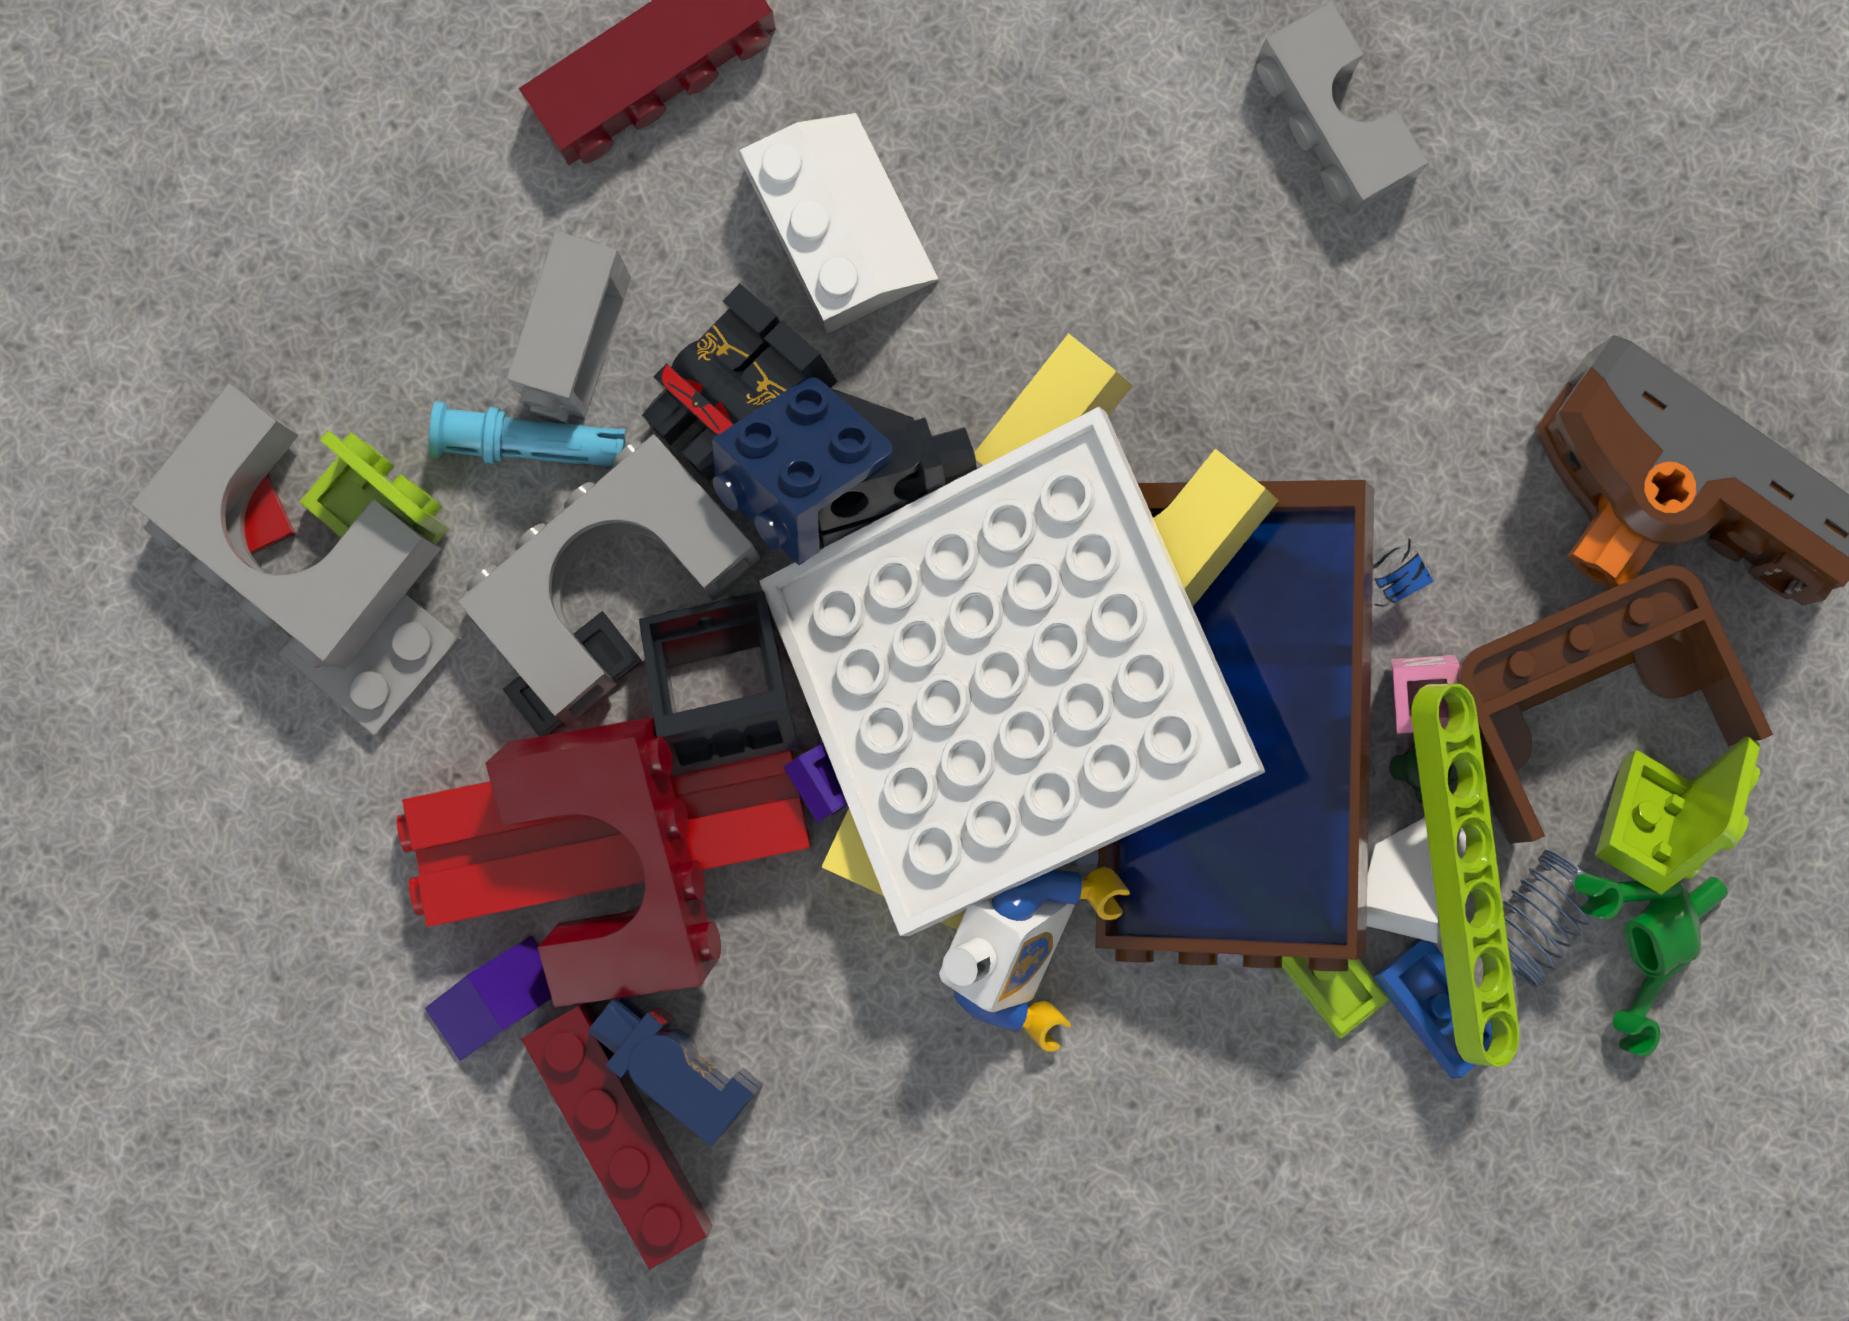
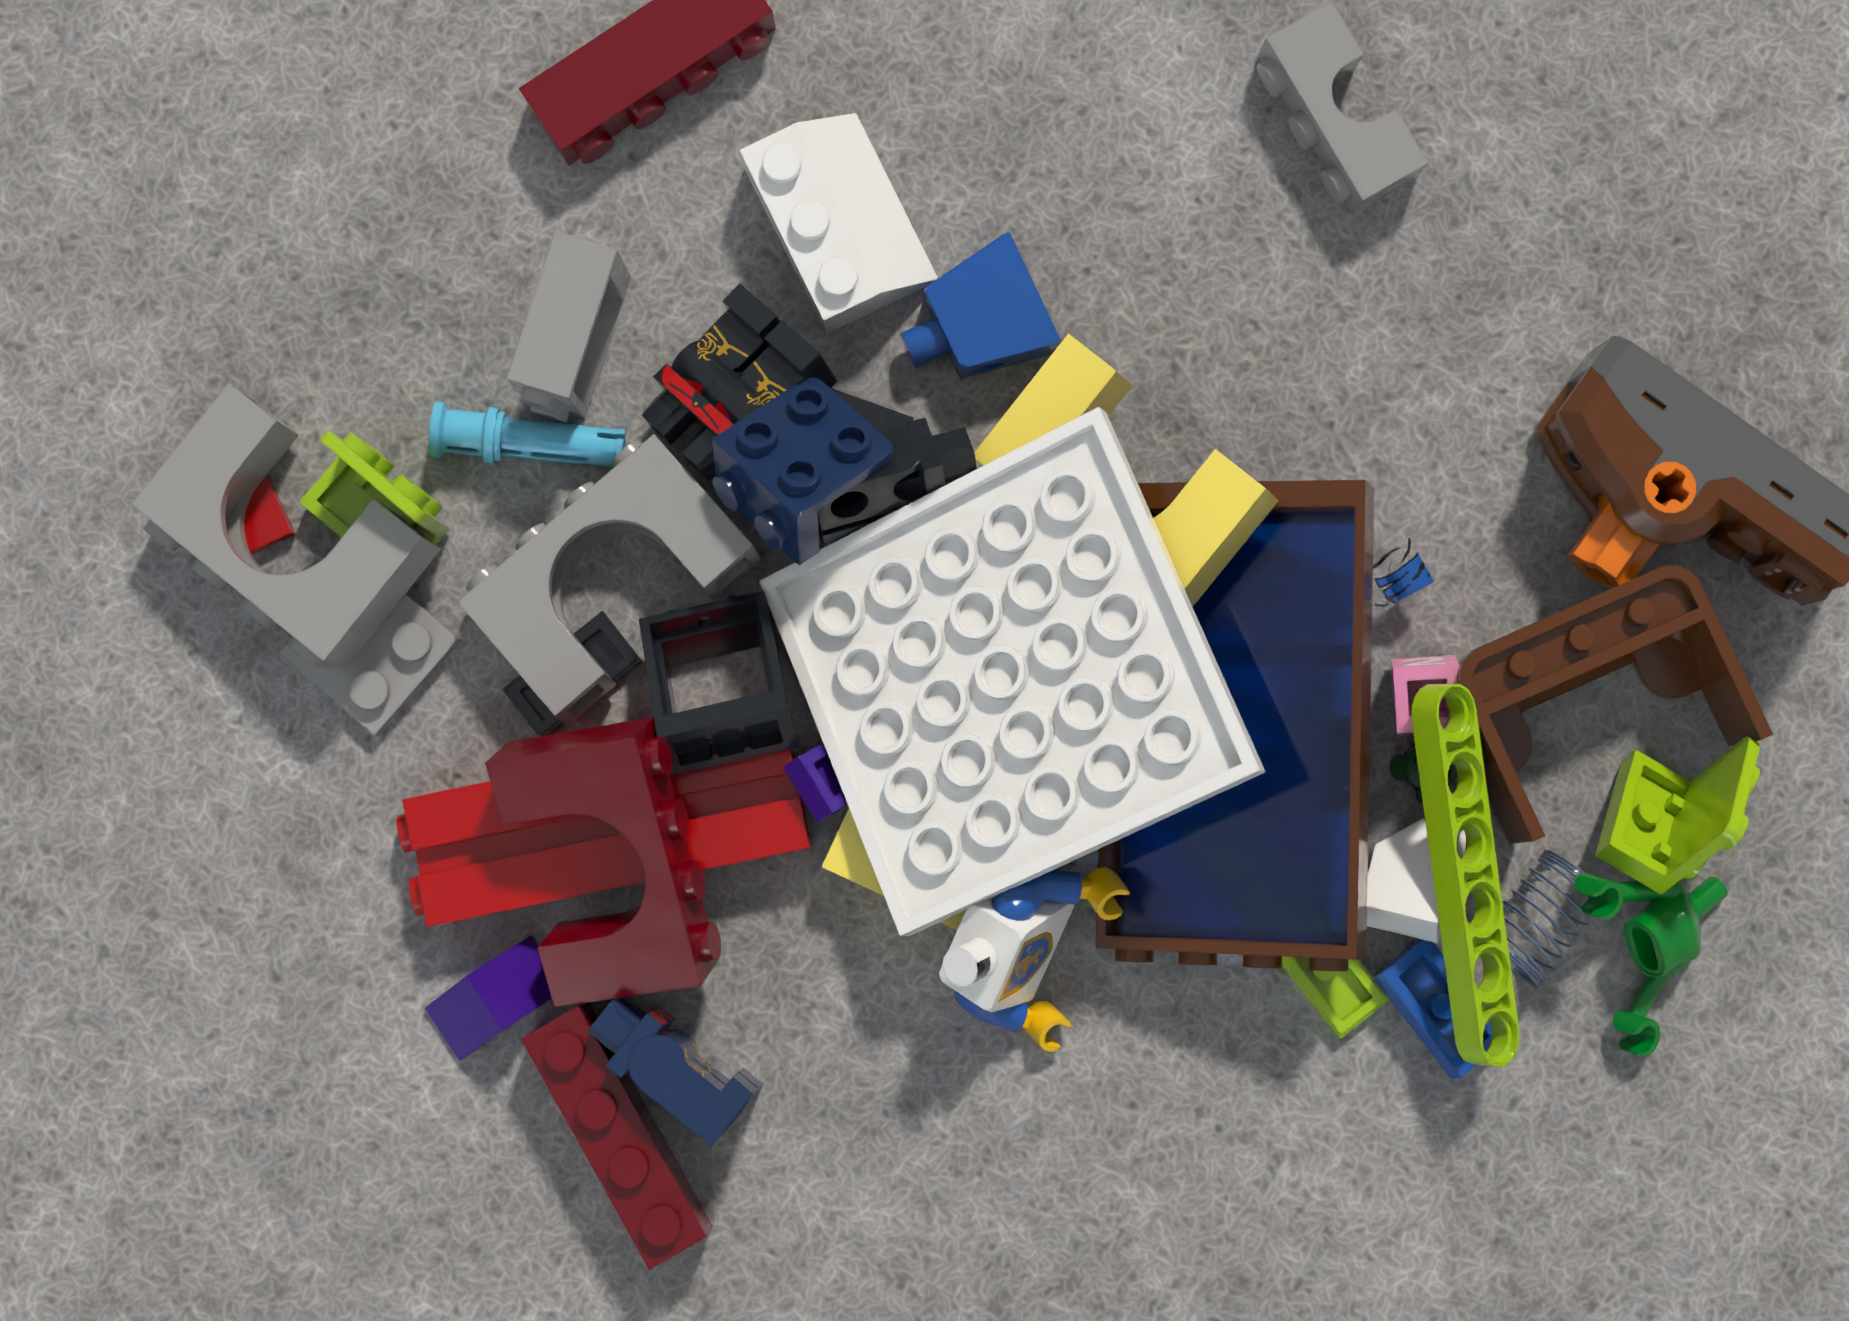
(984, 314): none -> blue torso

